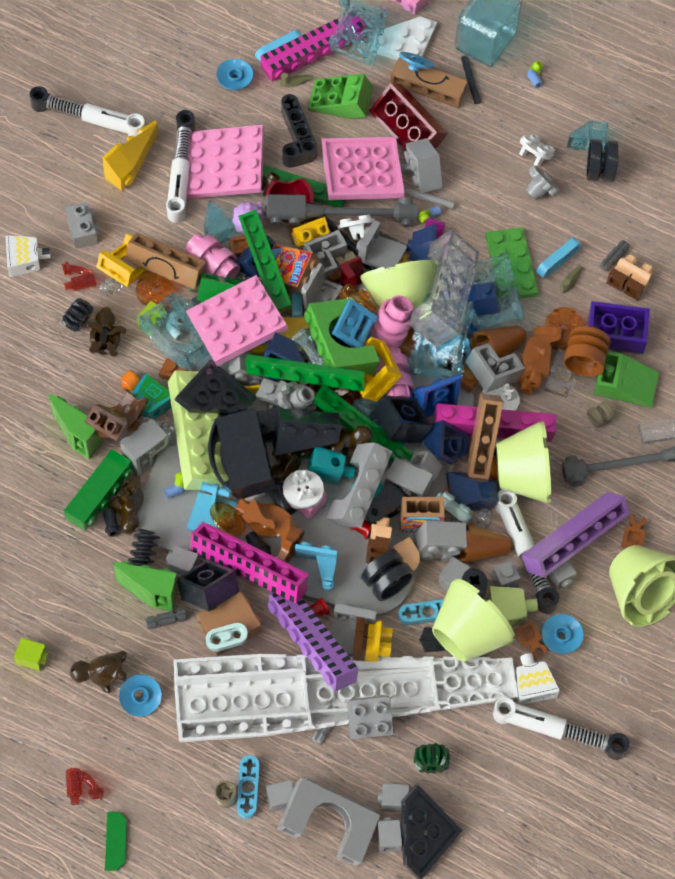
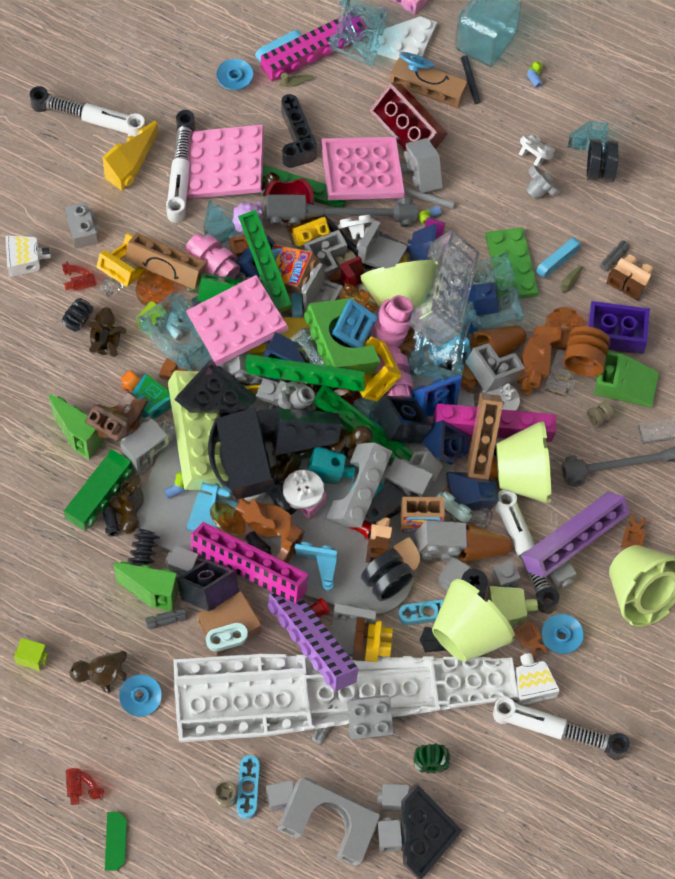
(341, 96): bright green slope -> none

